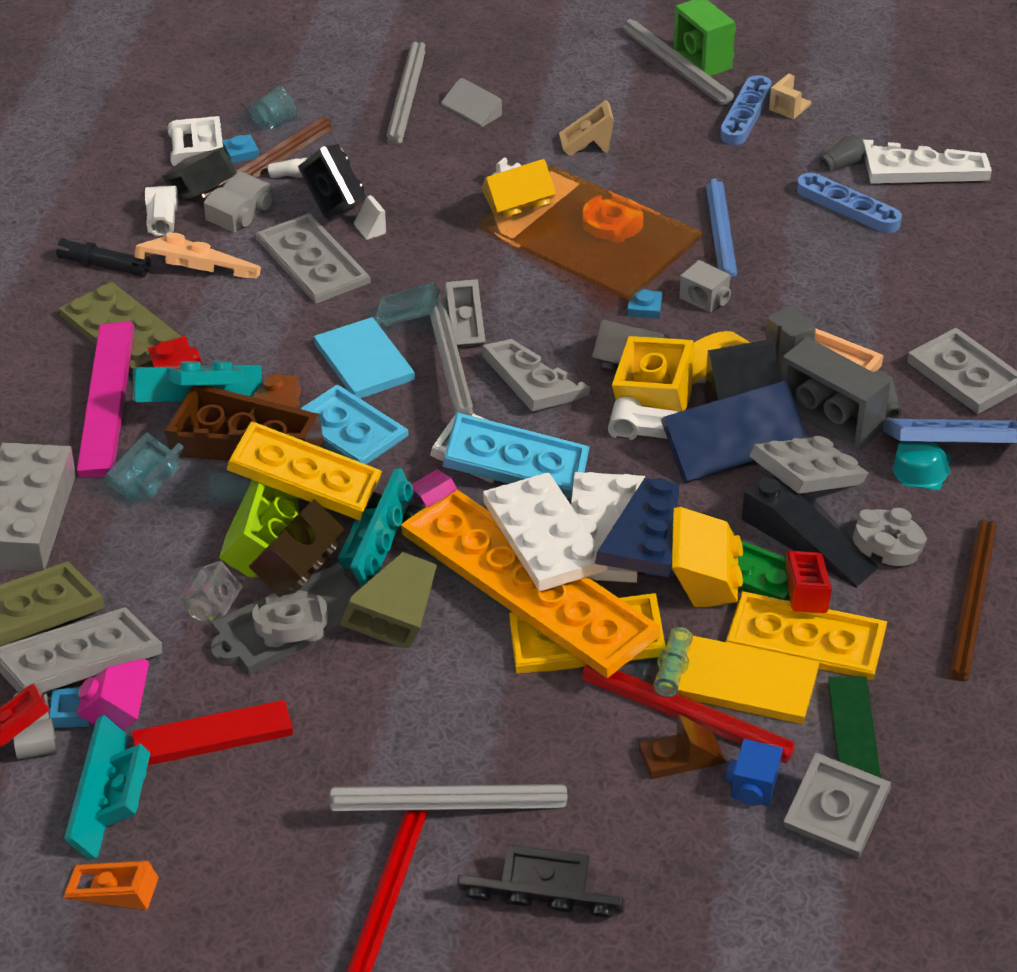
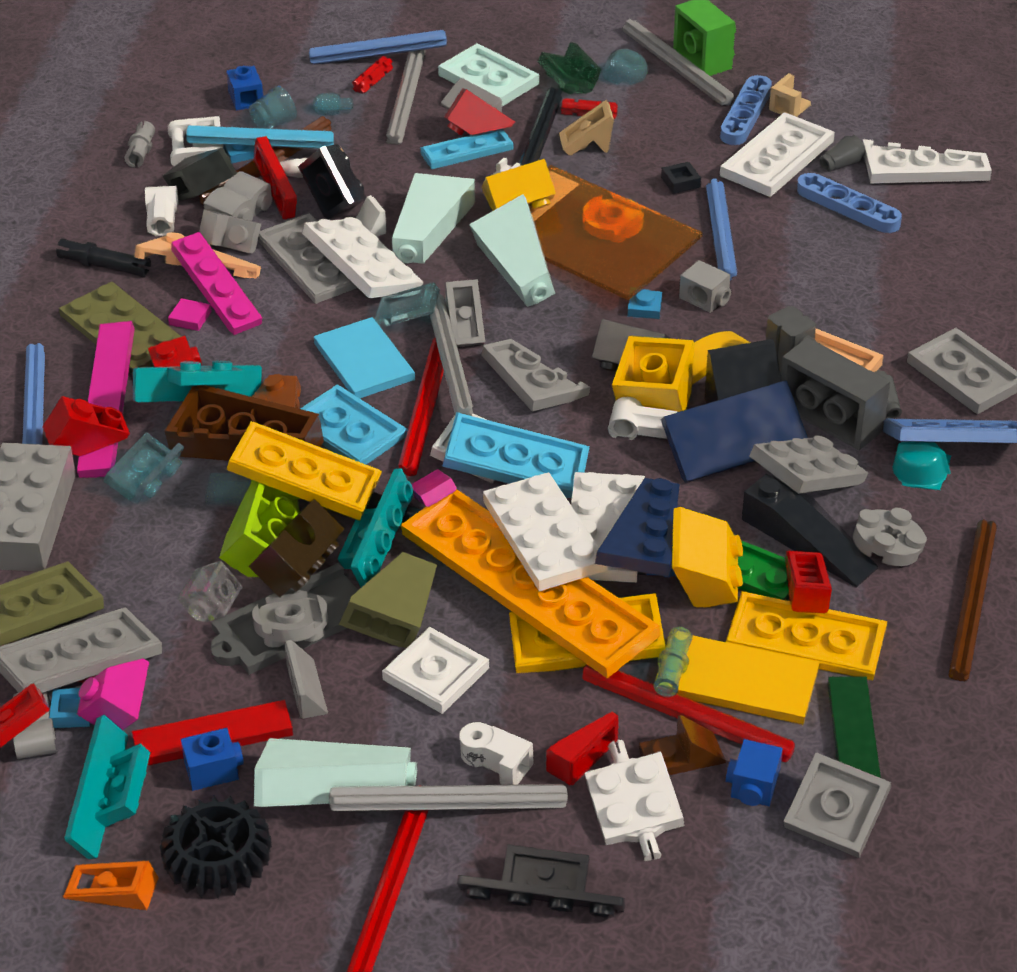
(33, 394): none -> medium blue axle
(84, 426): none -> red slope
(139, 144): none -> light grey pin
(189, 314): none -> dark pink tile
(211, 758): none -> blue brick
(212, 857): none -> black gear
(216, 283): none -> dark pink plate
(229, 231): none -> light grey slope
(244, 86): none -> blue brick
(247, 136): none -> medium azure axle
(274, 174): none -> red tile
(304, 681): none -> light grey slope
(307, 770): none -> light aqua slope
(331, 104): none -> clear light blue cylinder
(361, 256): none -> white plate
(372, 74): none -> red axle
(378, 47): none -> medium blue axle
(422, 412): none -> red axle
(430, 214): none -> light aqua slope
(435, 670): none -> white plate
(466, 148): none -> medium azure tile
(475, 115): none -> slope
(490, 72): none -> light aqua plate
(496, 751): none -> white leg
(514, 248): none -> light aqua slope
(542, 126): none -> black axle
(572, 71): none -> clear green bracket
(581, 749): none -> red slope
(582, 107): none -> red axle
(625, 66): none -> clear light blue hair
(634, 799): none -> white plate
(681, 177): none -> black plate
(777, 154): none -> white plate

